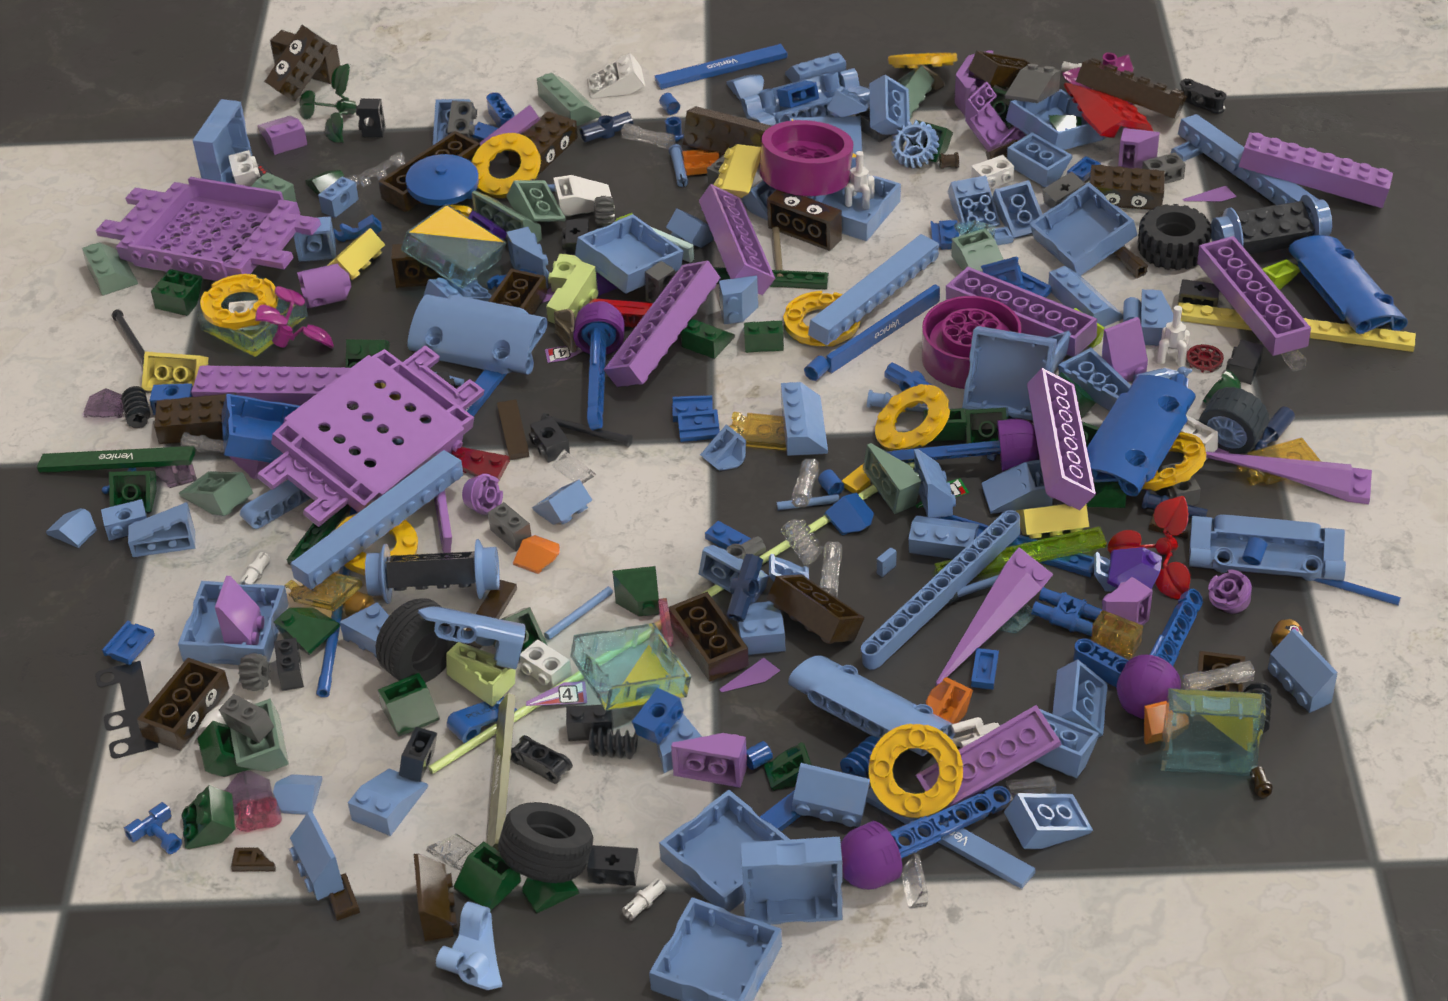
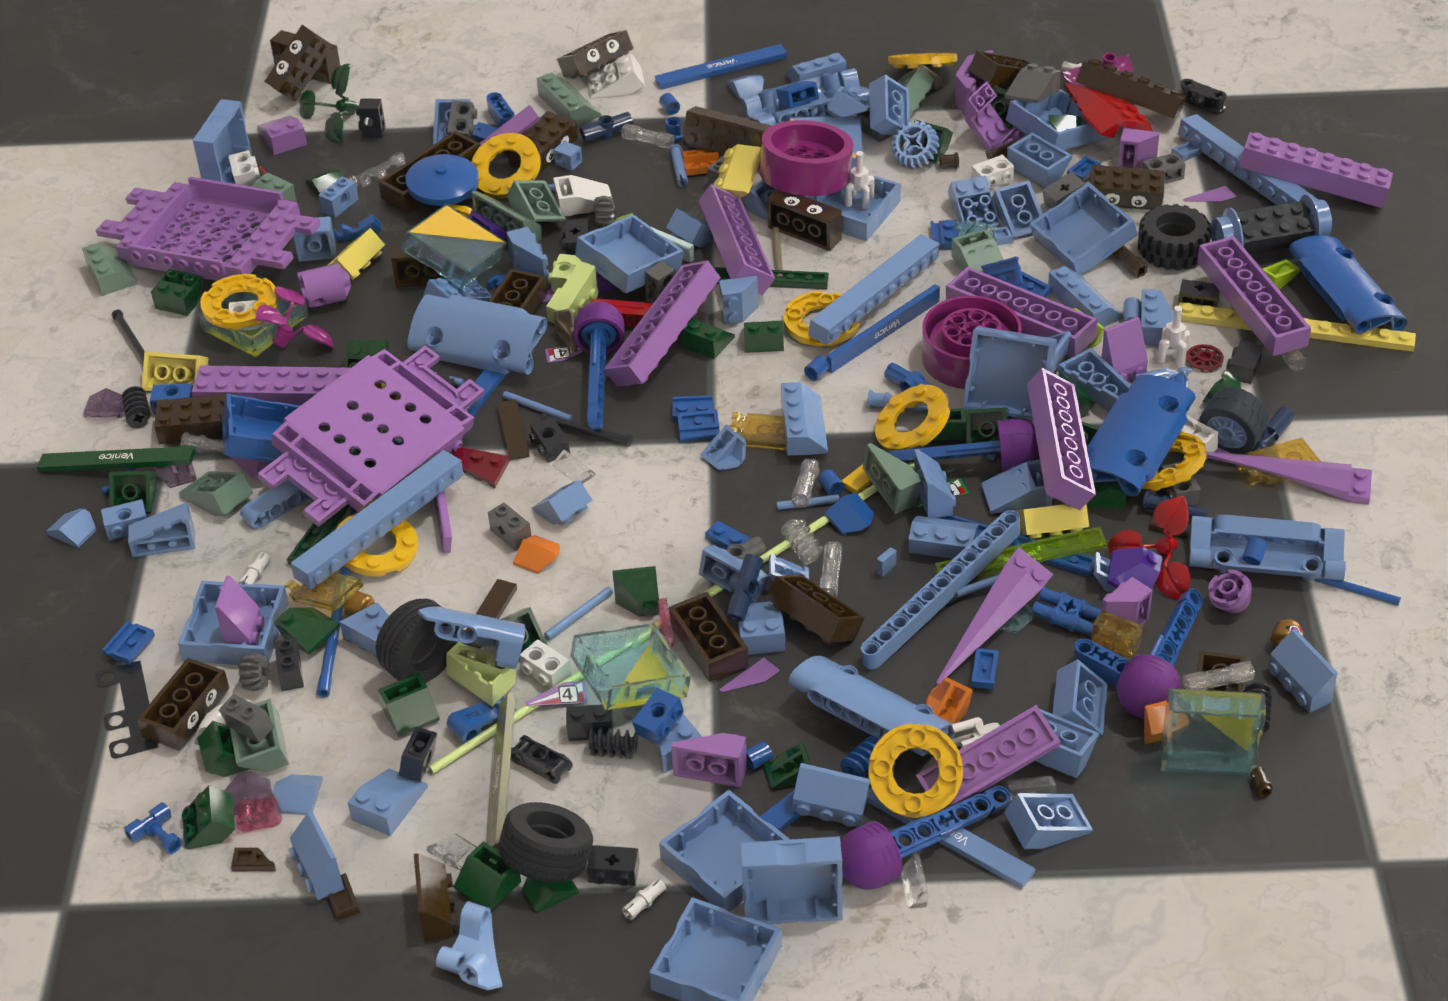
(432, 569): brick -> none
(482, 493): medium lavender cone -> none
(537, 406): none -> medium blue bar
(567, 155): none -> medium blue brick
(595, 54): none -> dark brown brick

